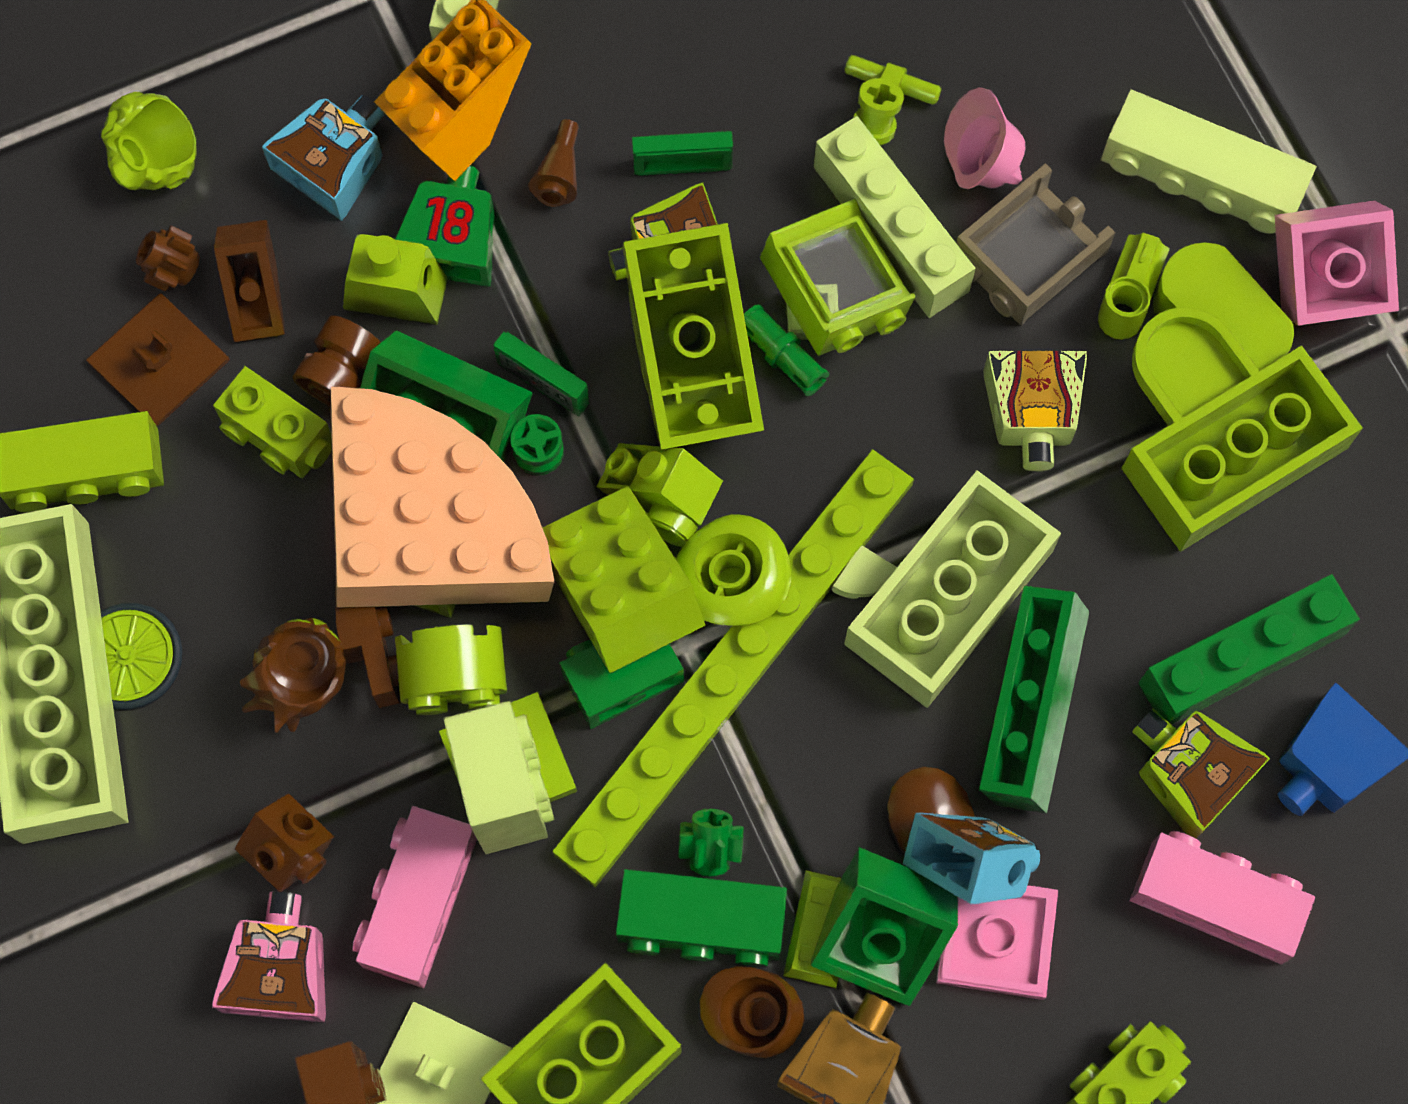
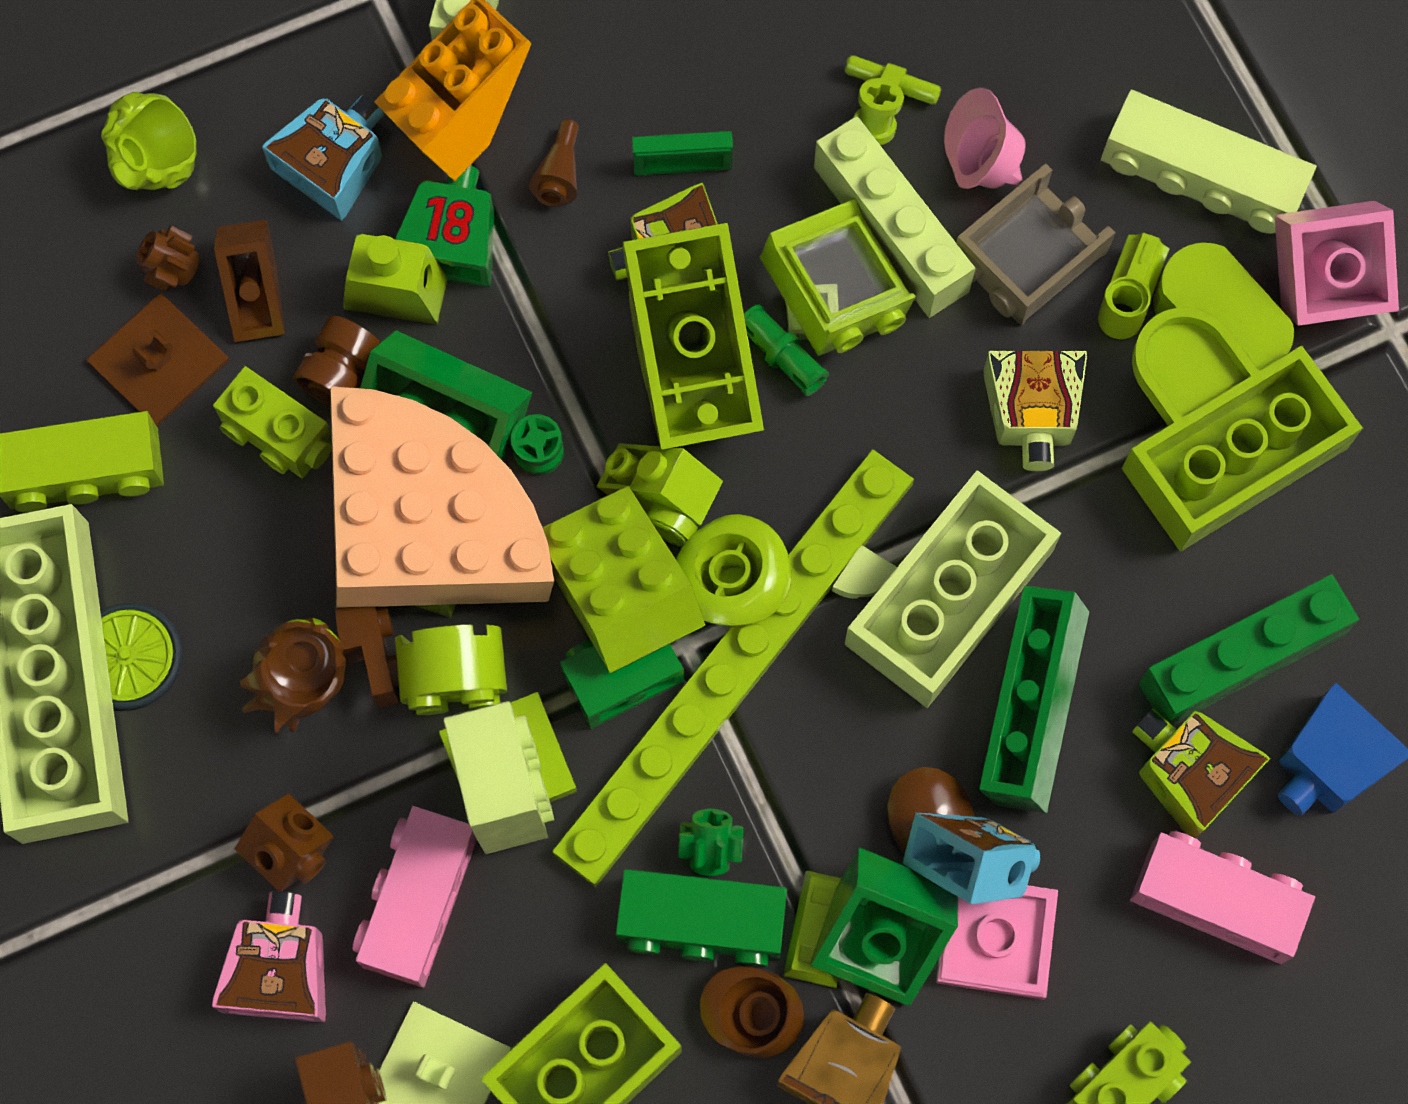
(541, 373): green tile -> none

